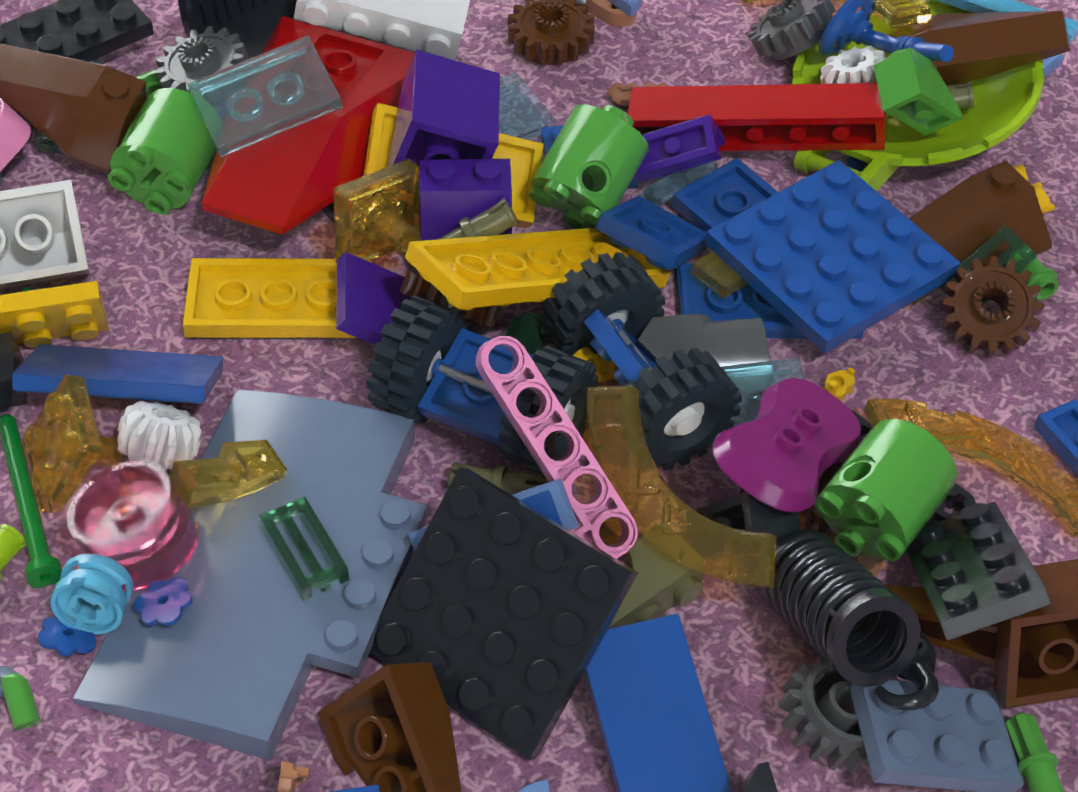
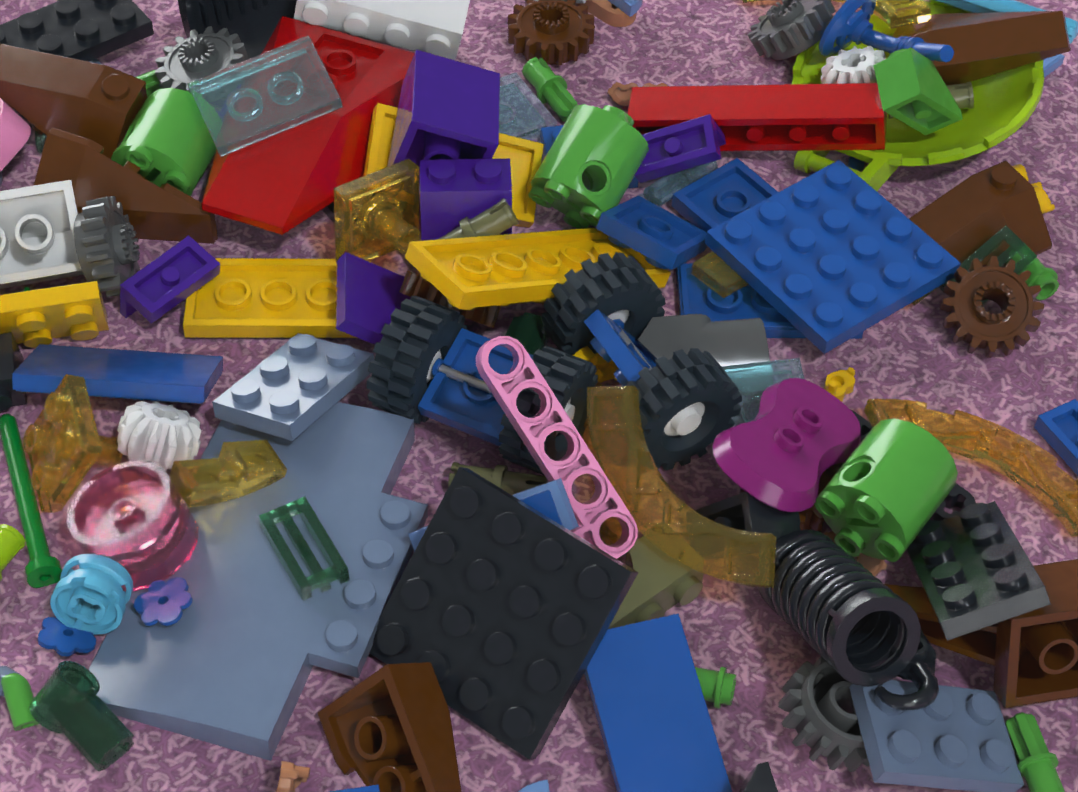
(71, 707): none -> clear green piece
(106, 244): none -> dark grey gear
(152, 210): none -> reddish brown wedge
(168, 280): none -> dark purple panel
(293, 386): none -> sand blue plate
(549, 87): none -> bright green axle
(717, 685): none -> bright green pin

